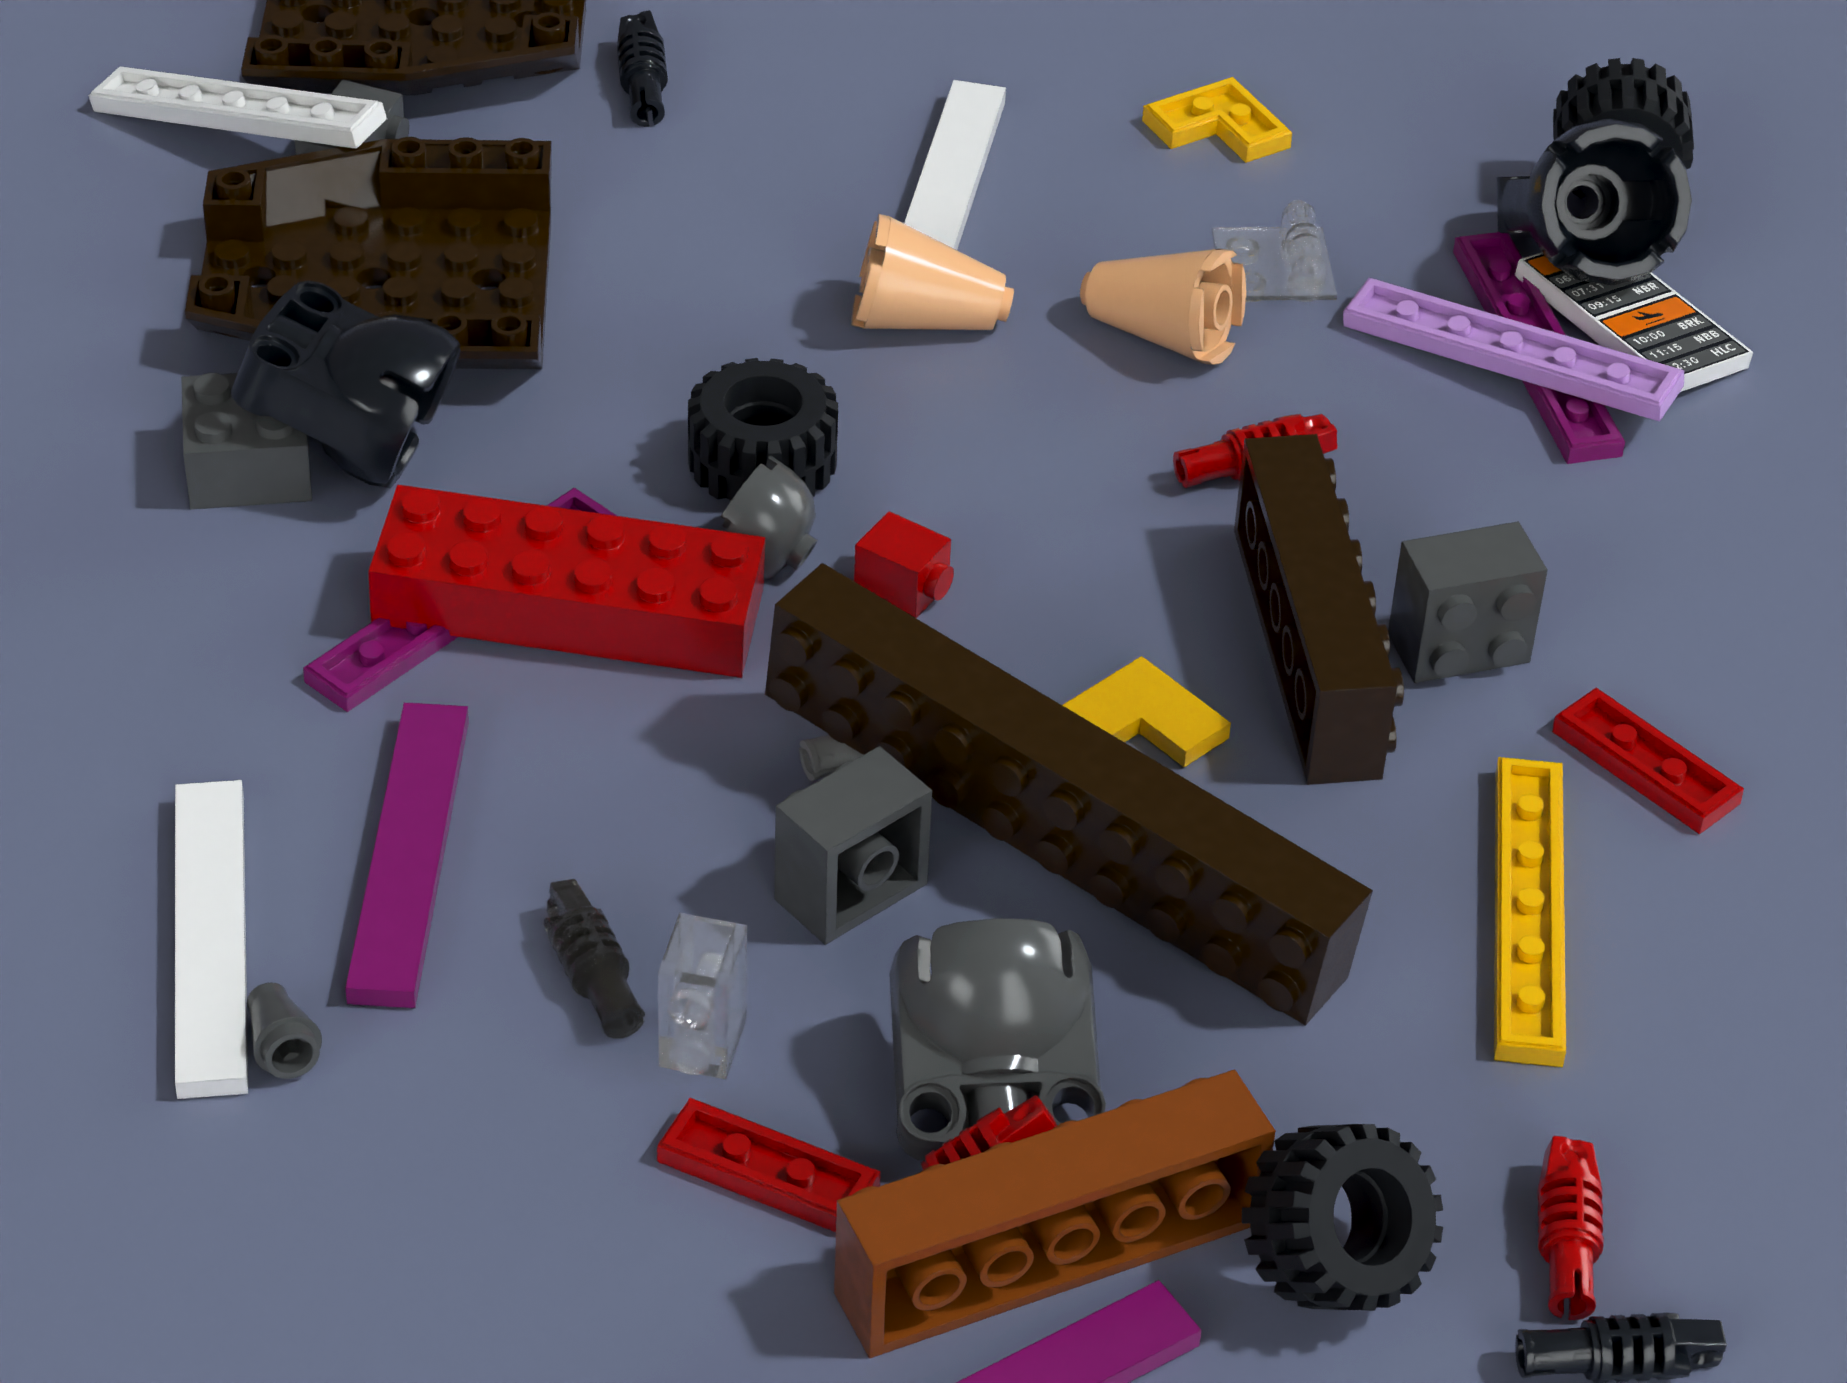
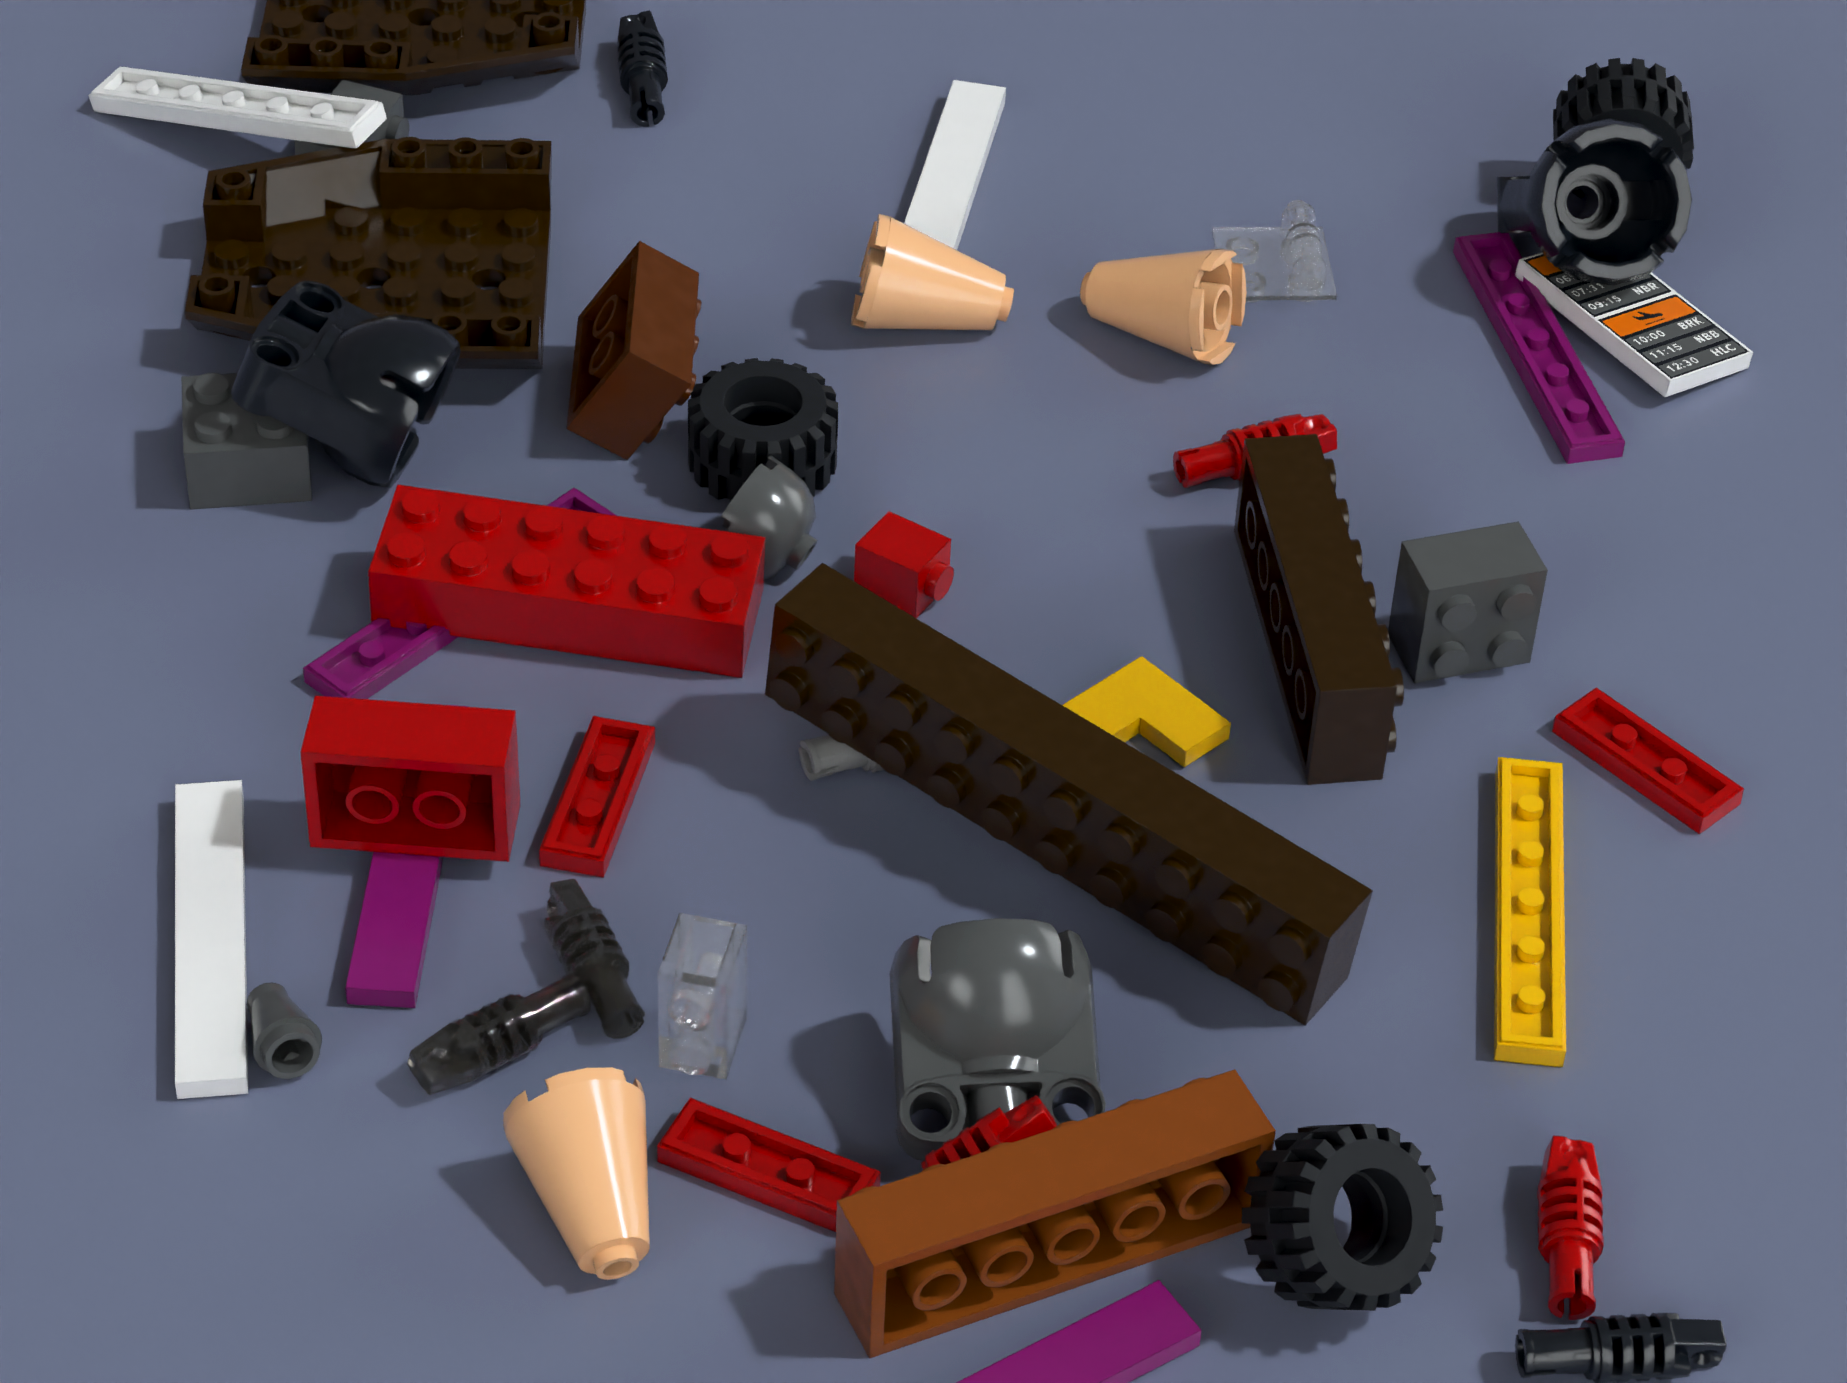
(411, 778): none -> red brick
(495, 1035): none -> clear smoke hinge
(588, 1164): none -> light nougat cone
(597, 797): none -> red tile
(634, 351): none -> reddish brown brick
(852, 844): dark grey brick -> none
(1218, 110): yellow tile -> none
(1514, 349): lavender tile -> none

